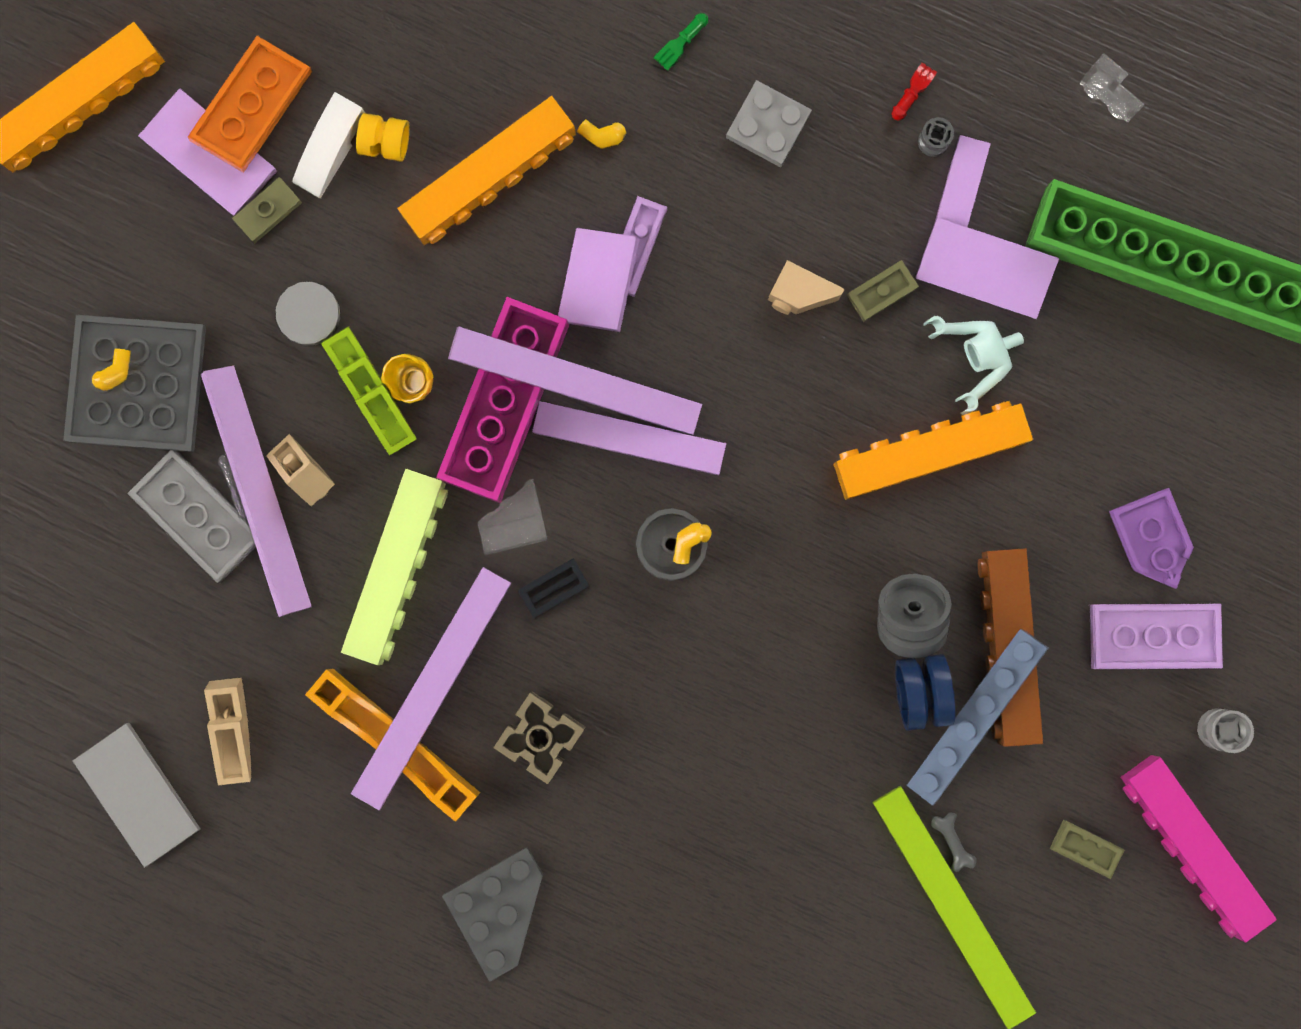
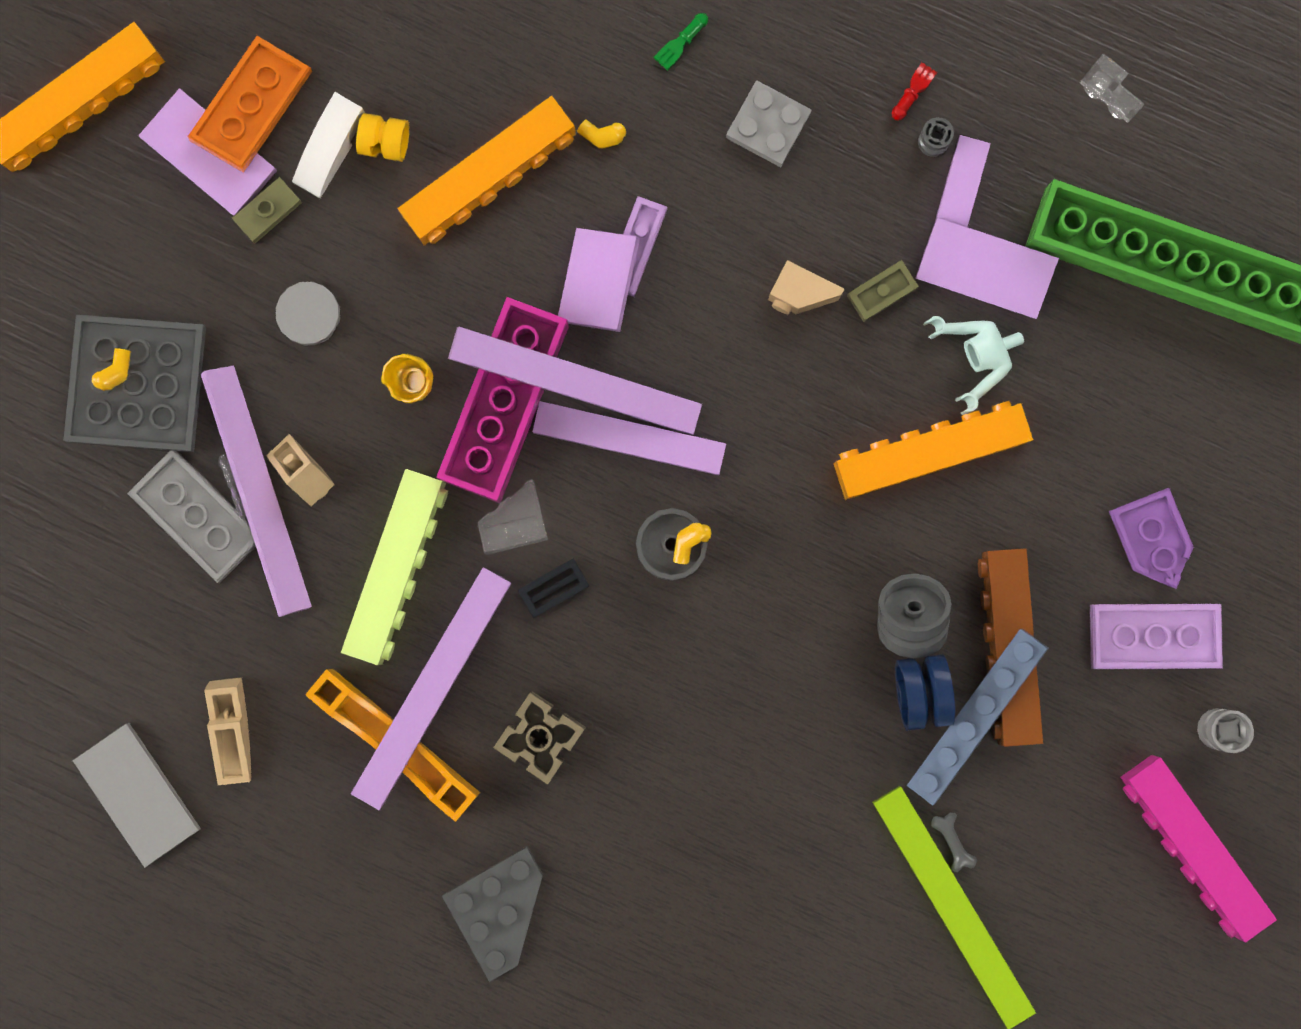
(369, 390): lime slope -> none
(1087, 849): olive plate -> none

